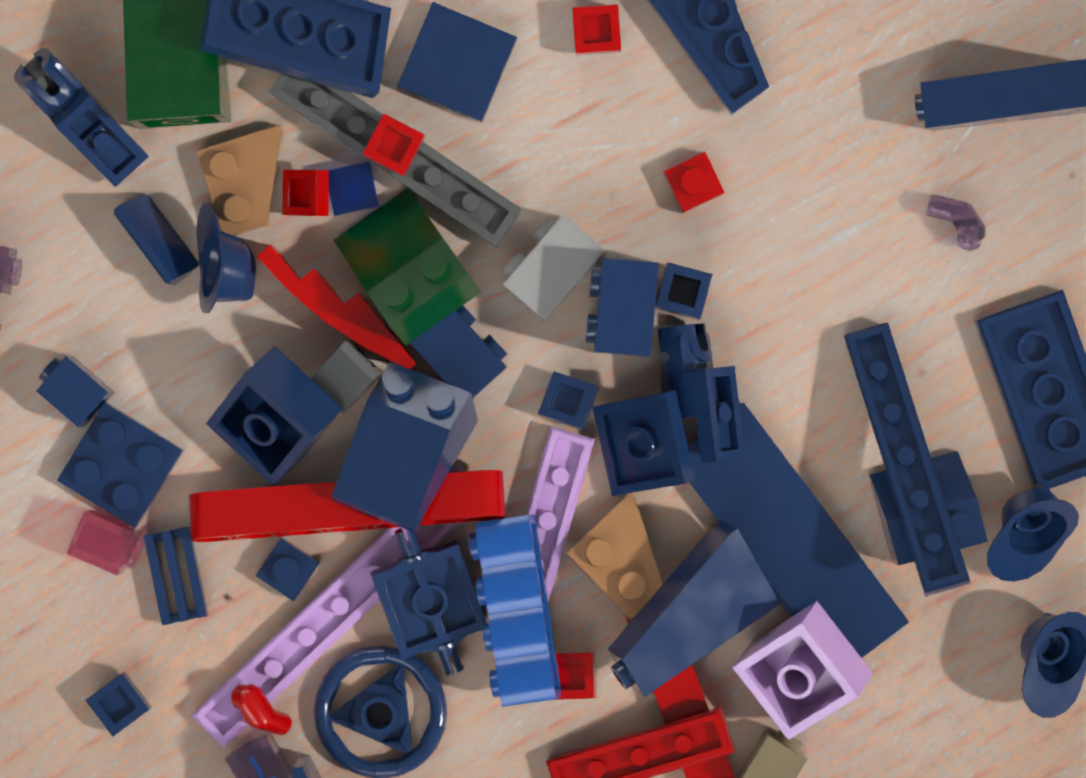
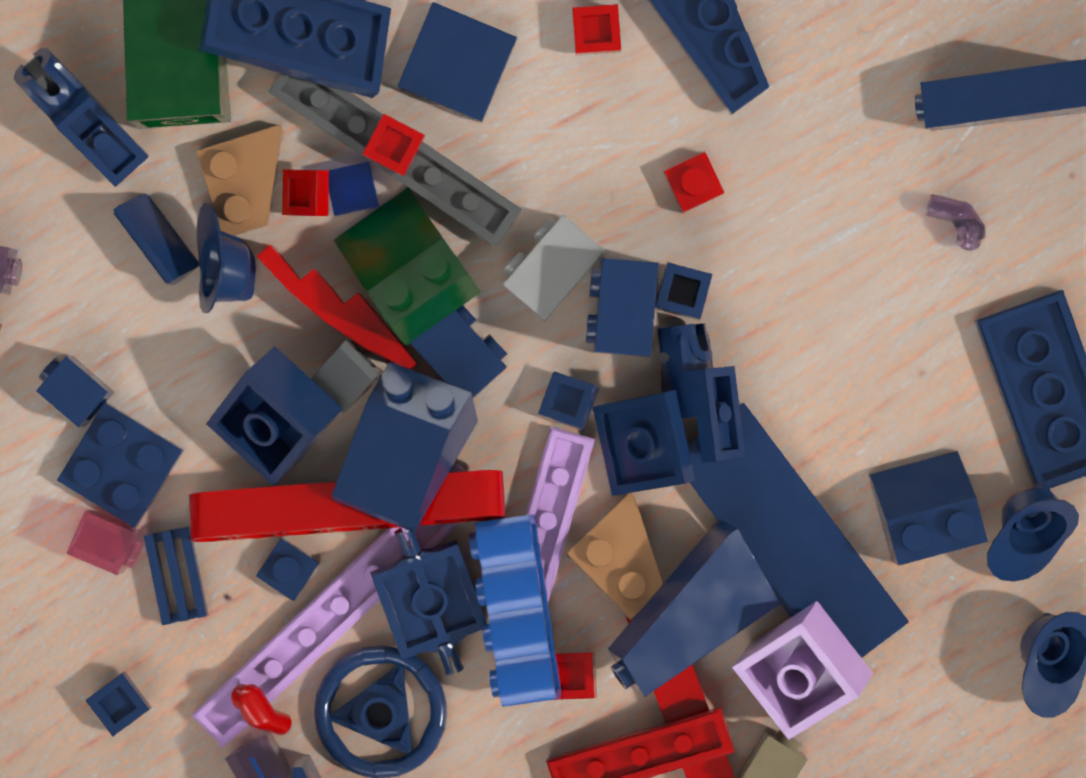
(907, 460): dark blue tile -> none

